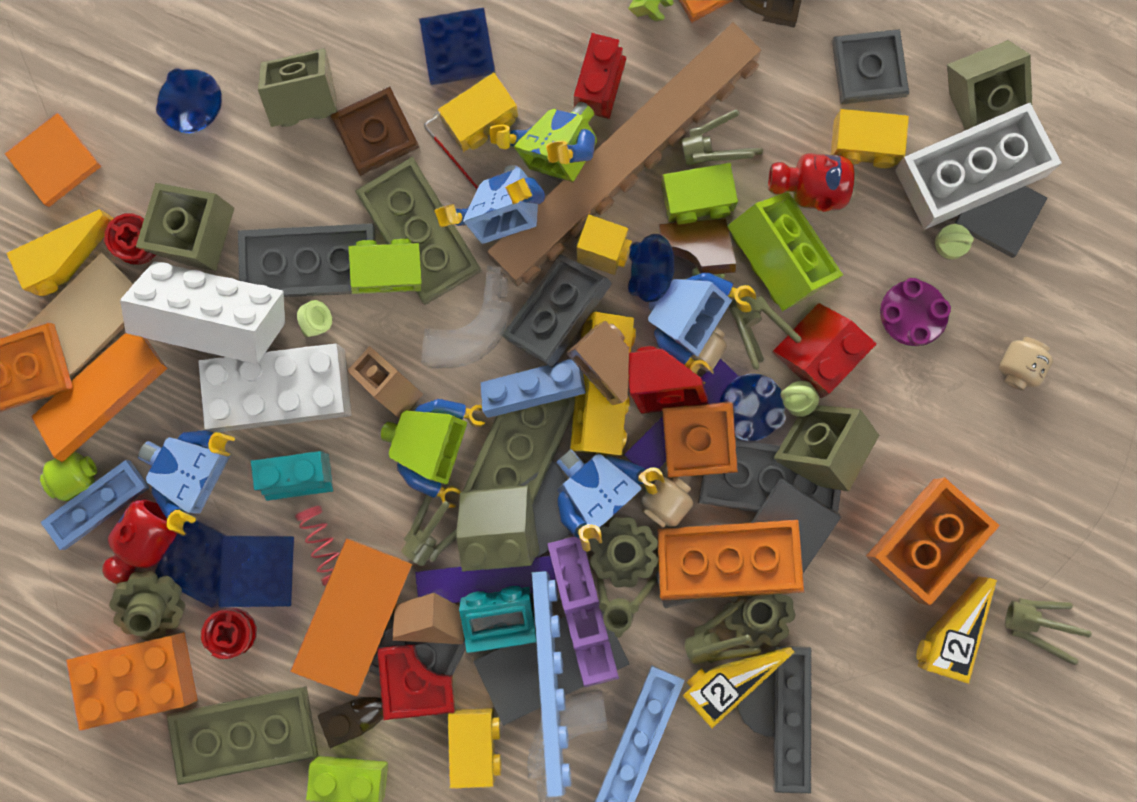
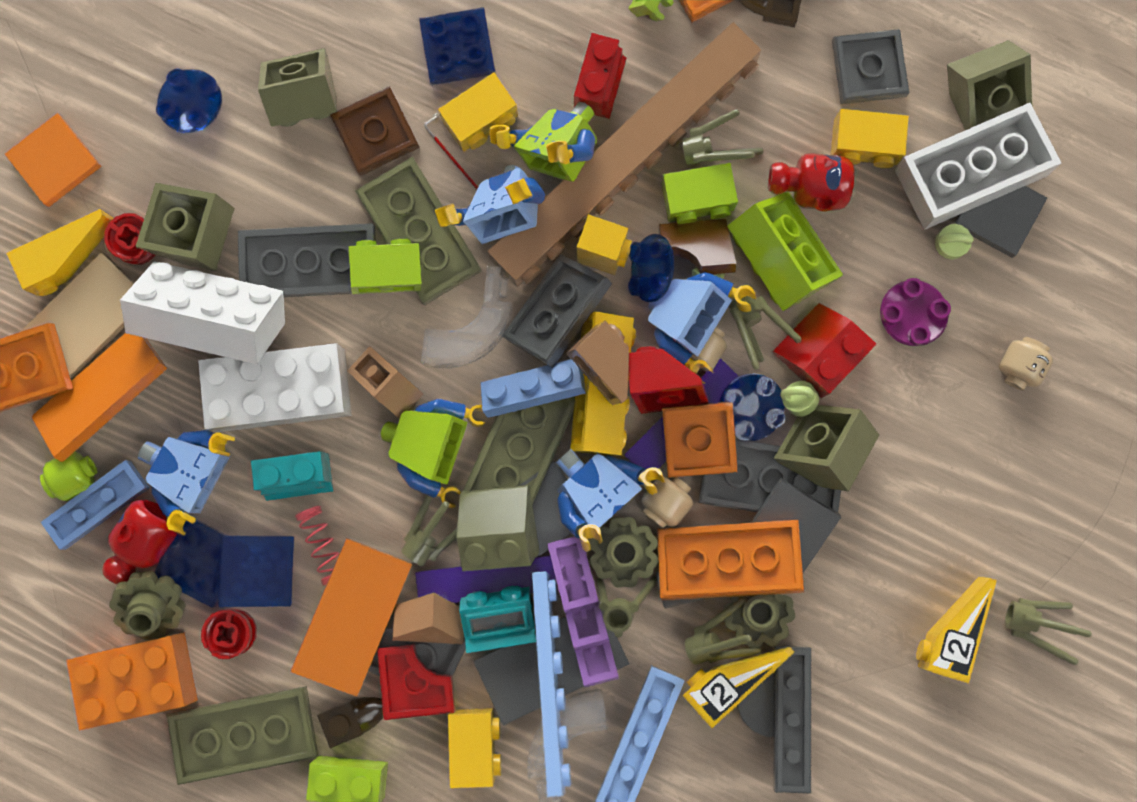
(314, 318): yellowish green tile -> none
(932, 541): orange brick -> none

